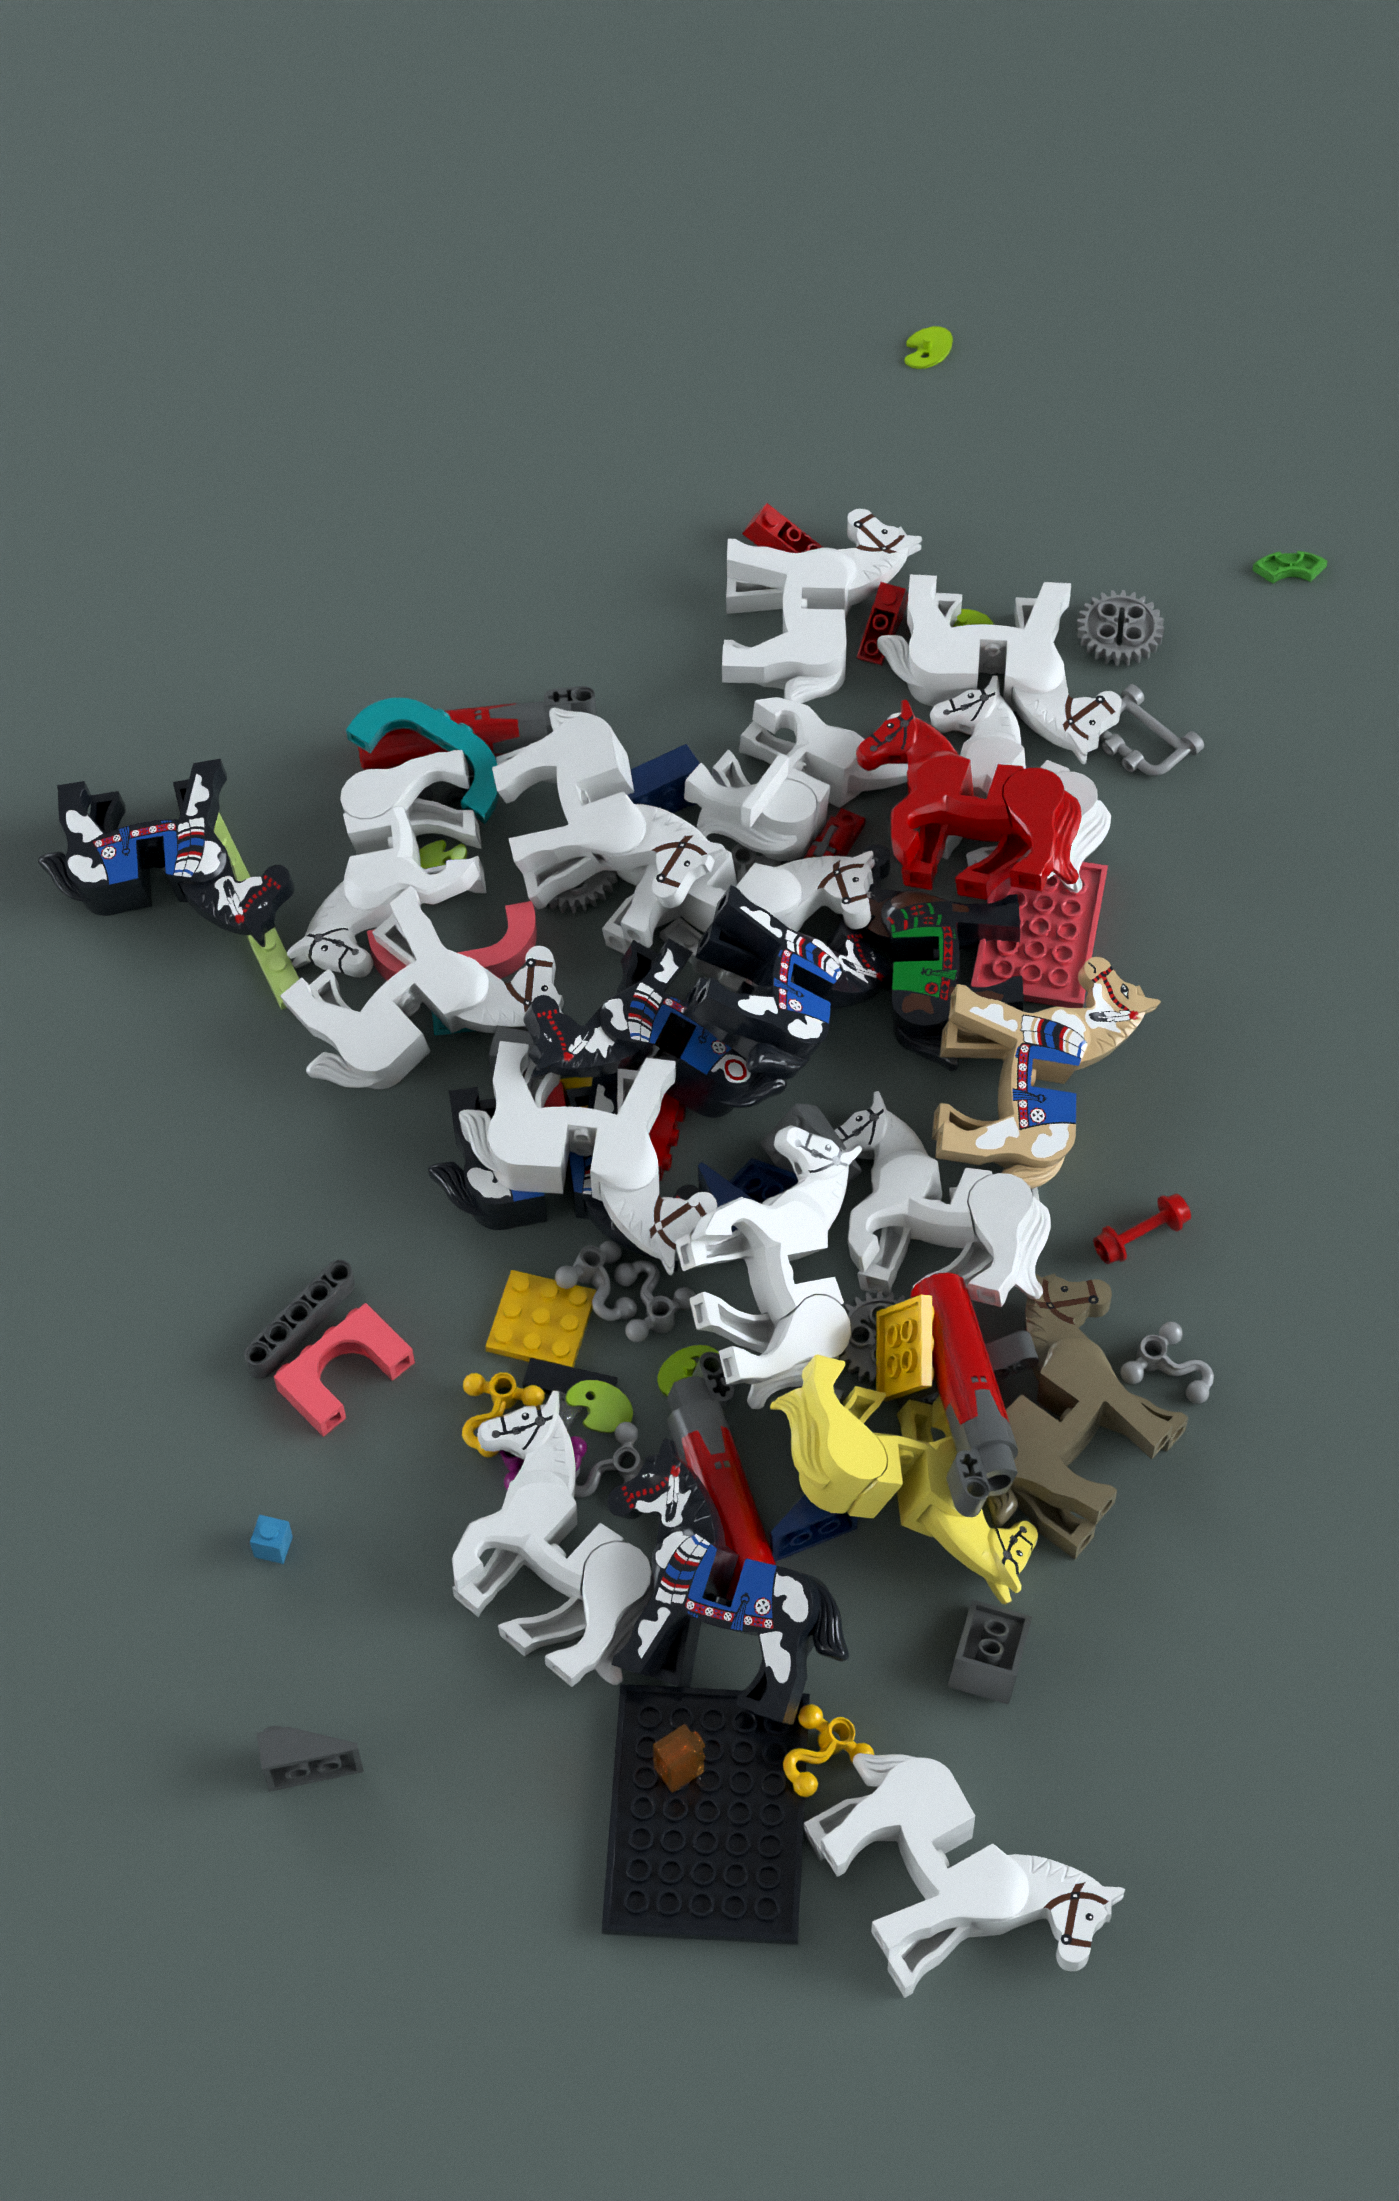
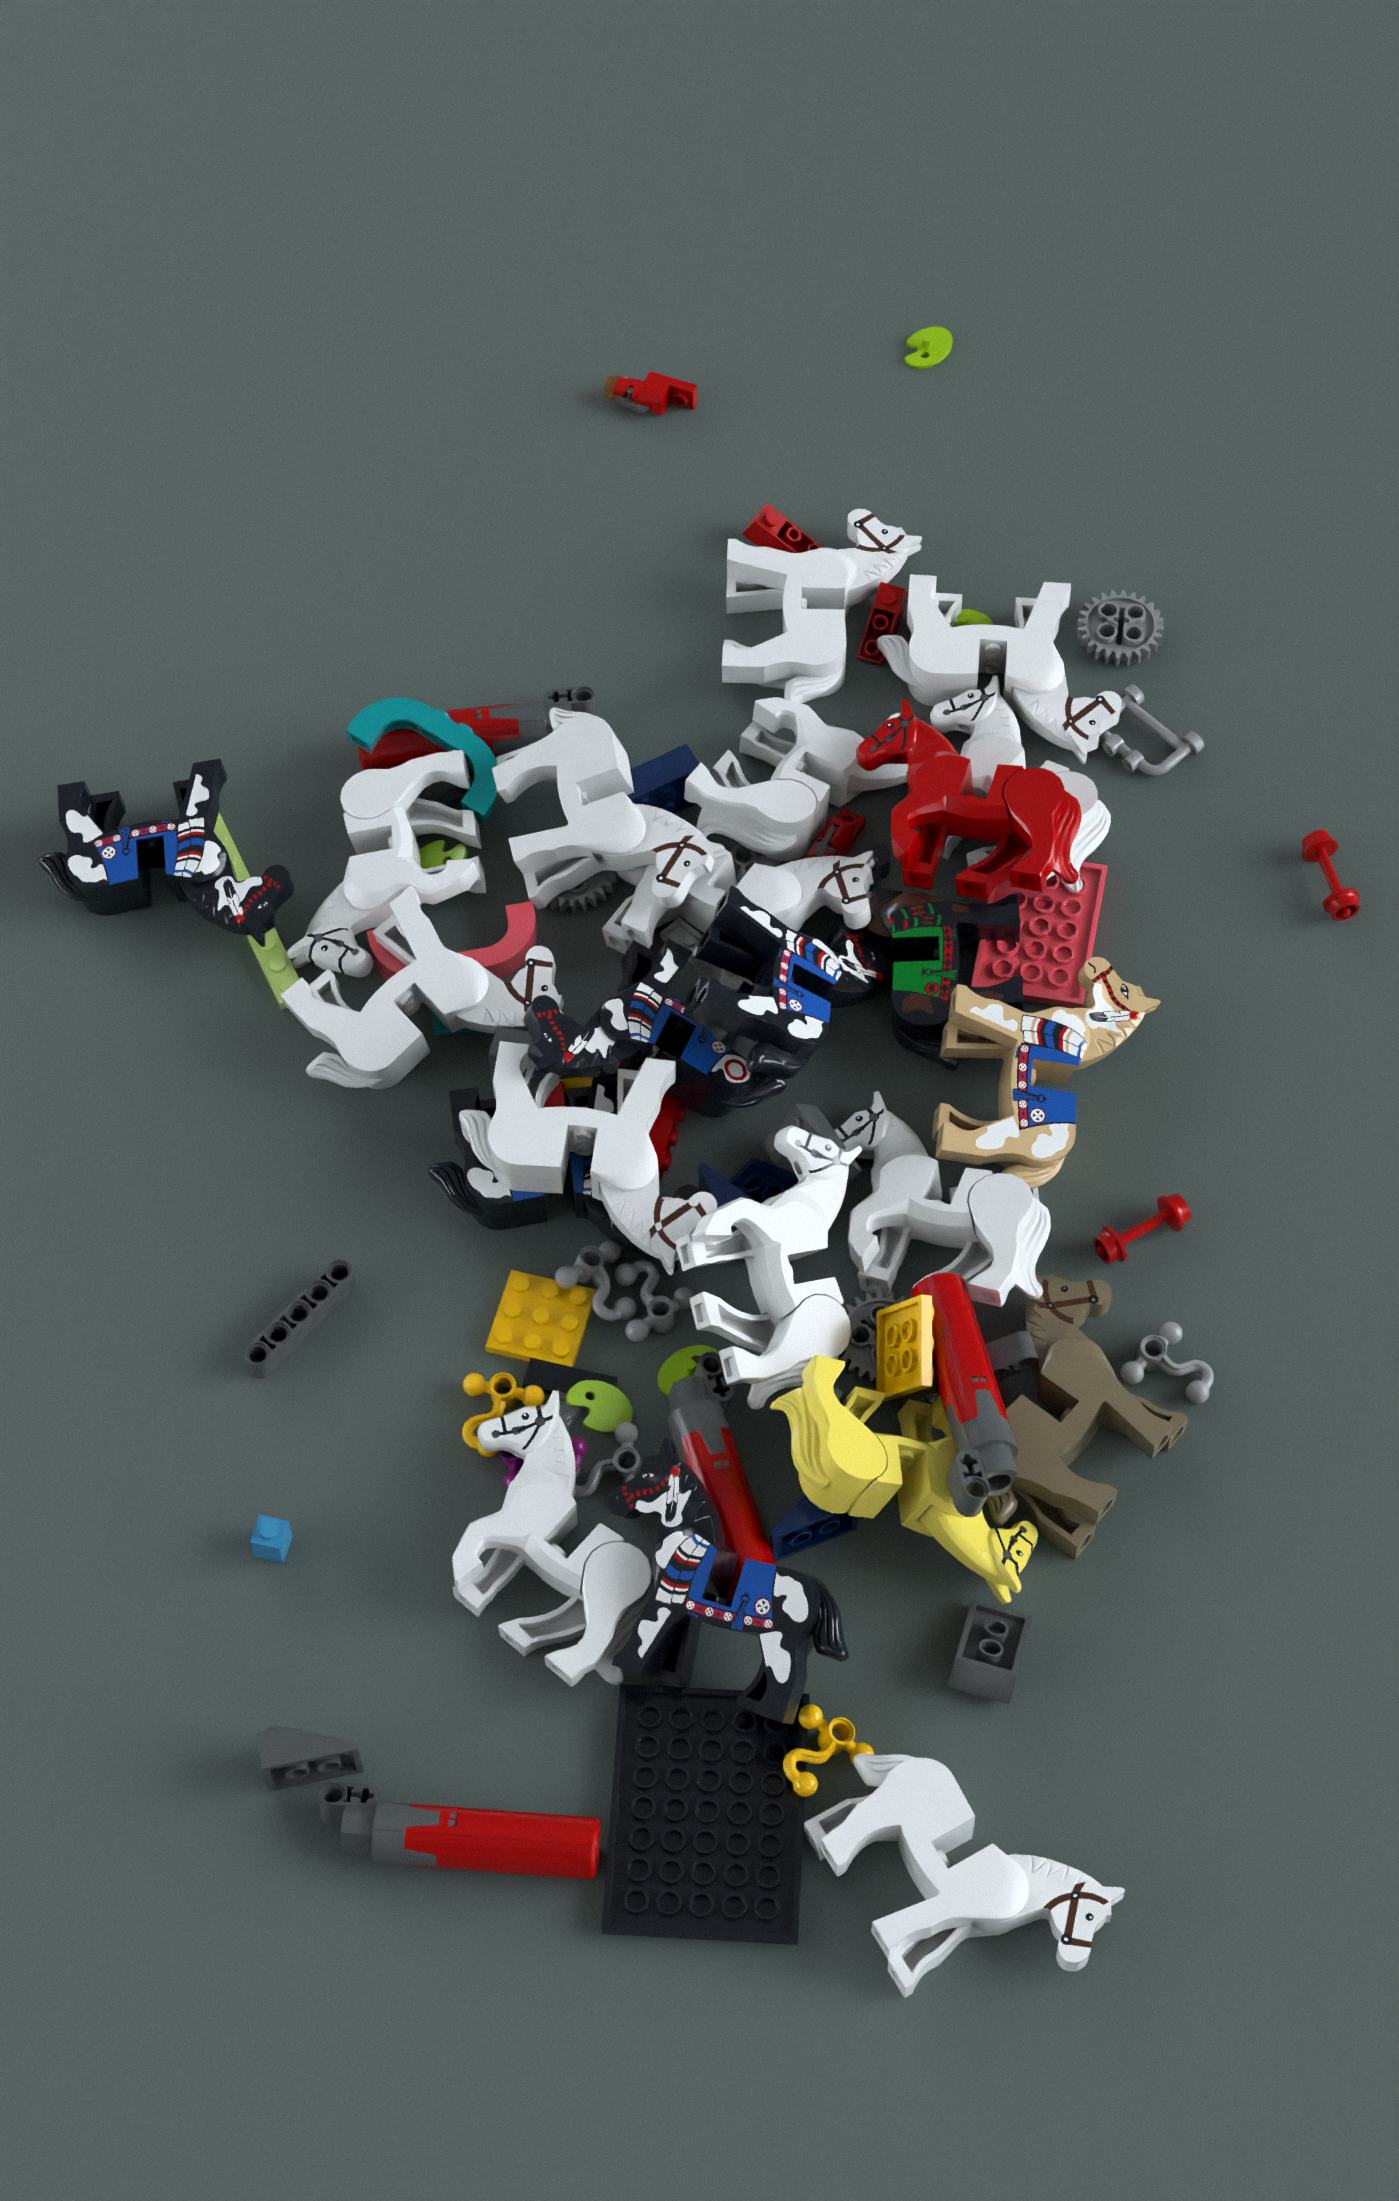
(360, 1333): coral arch -> none
(460, 1835): none -> red piece
(652, 394): none -> red plate
(679, 1757): clear orange brick -> none
(764, 791): white tile -> none
(1286, 565): bright green tile -> none
(1342, 902): none -> red piece

